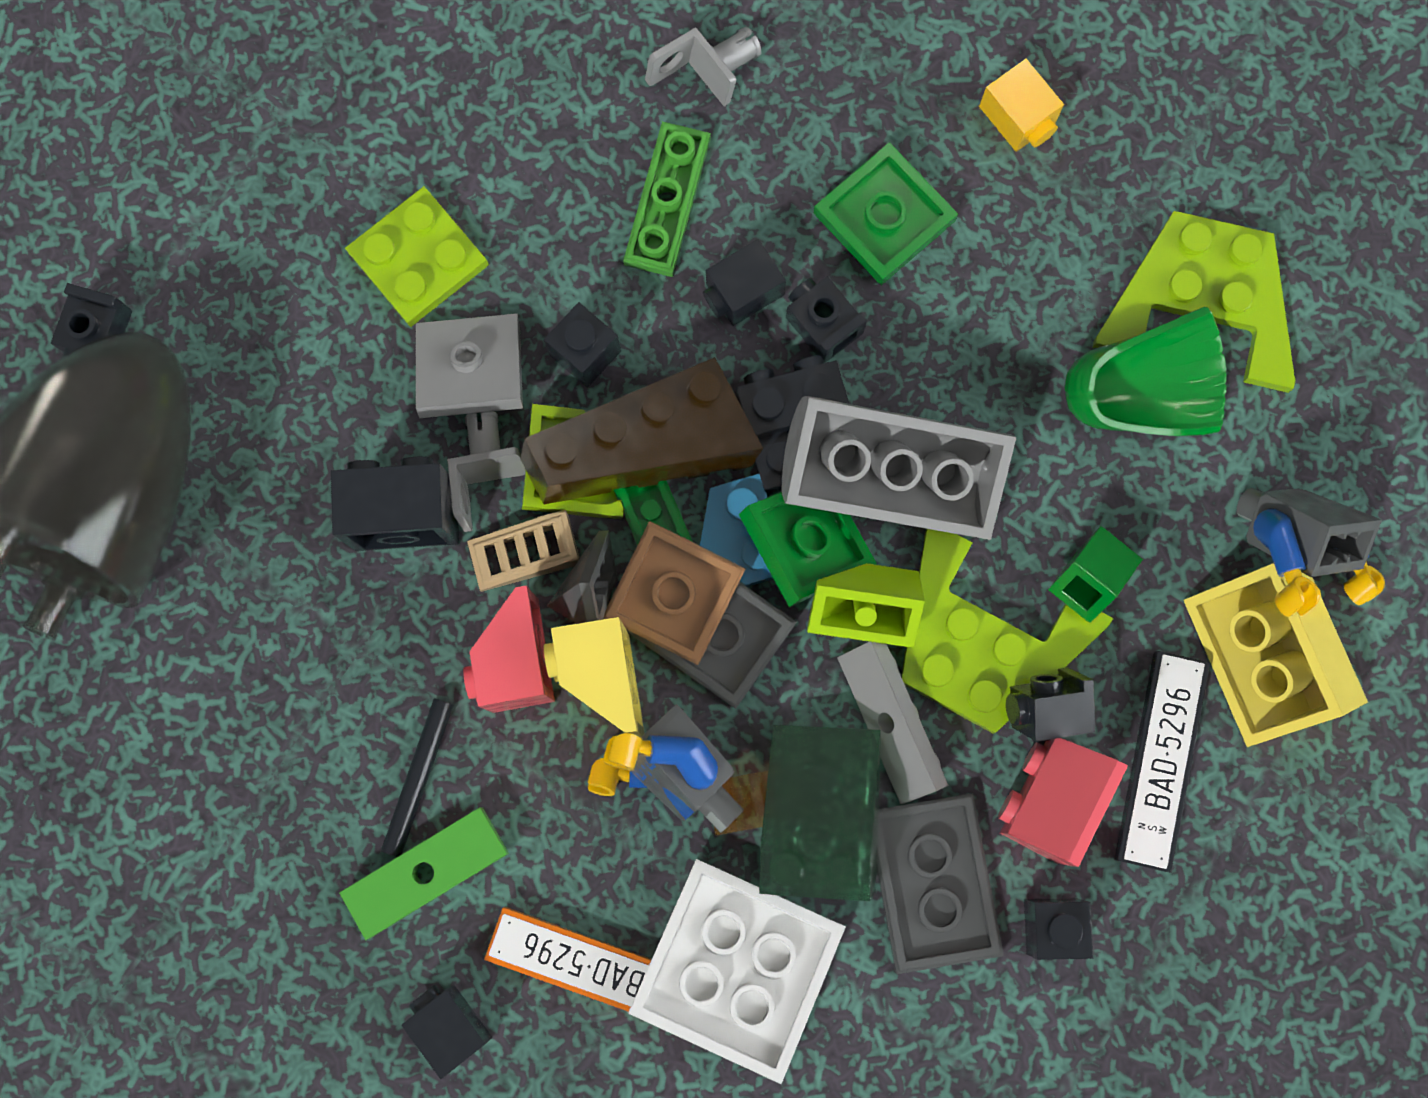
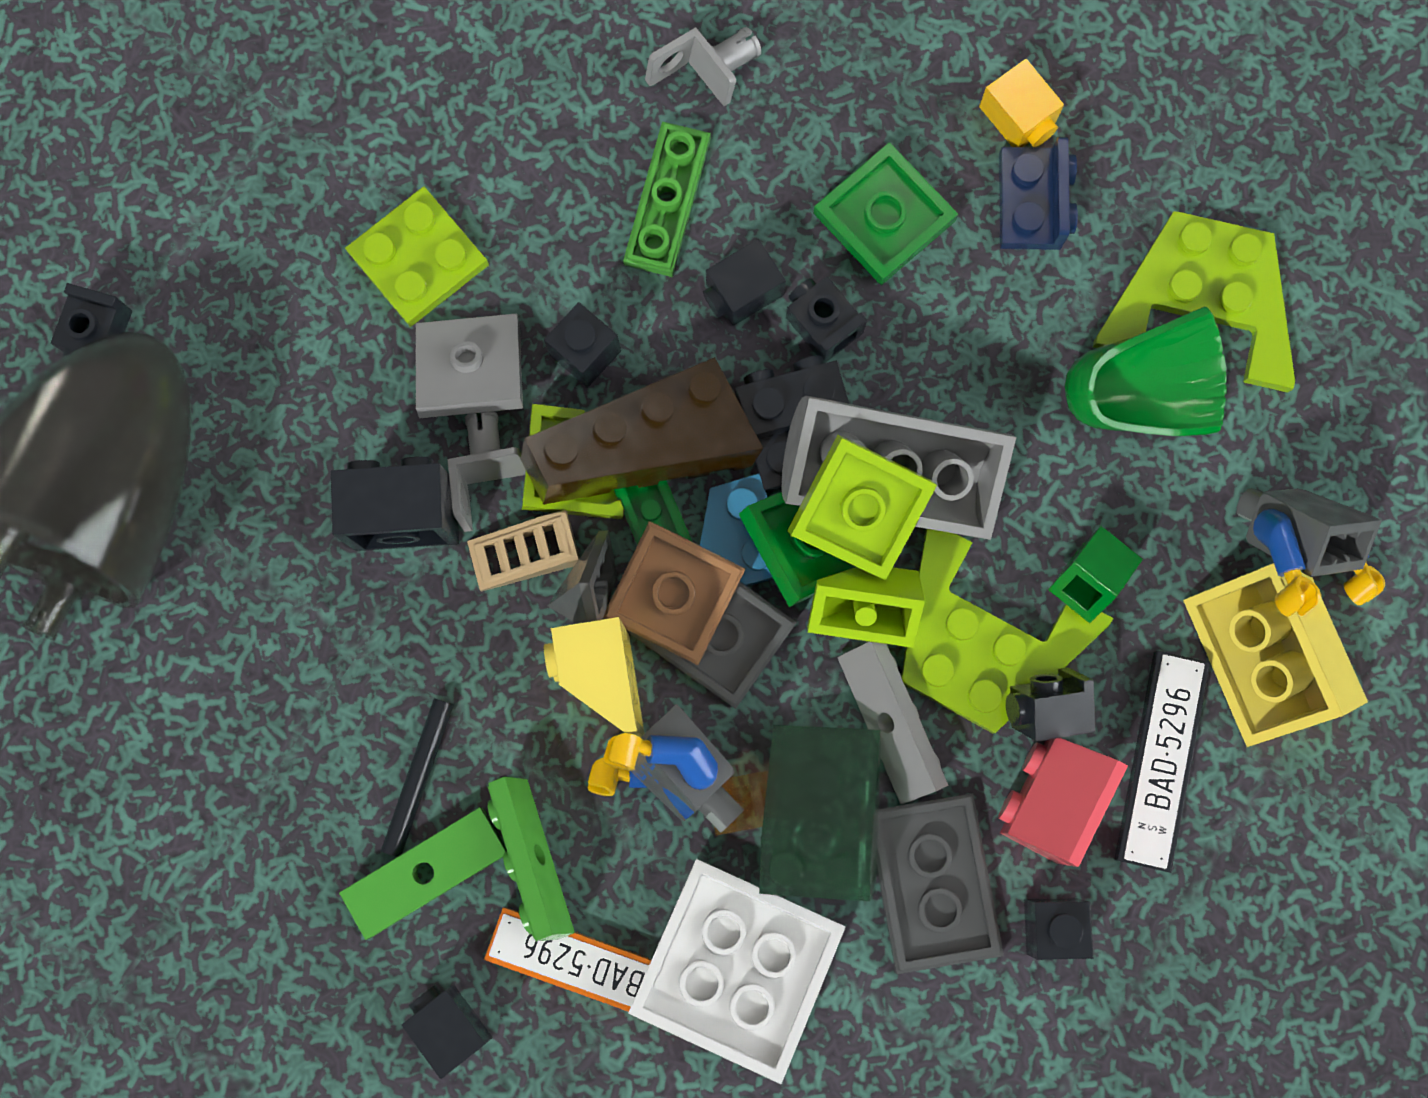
(509, 658): coral slope -> none
(529, 859): none -> bright green tile
(861, 507): none -> lime plate
(1036, 196): none -> dark blue bracket

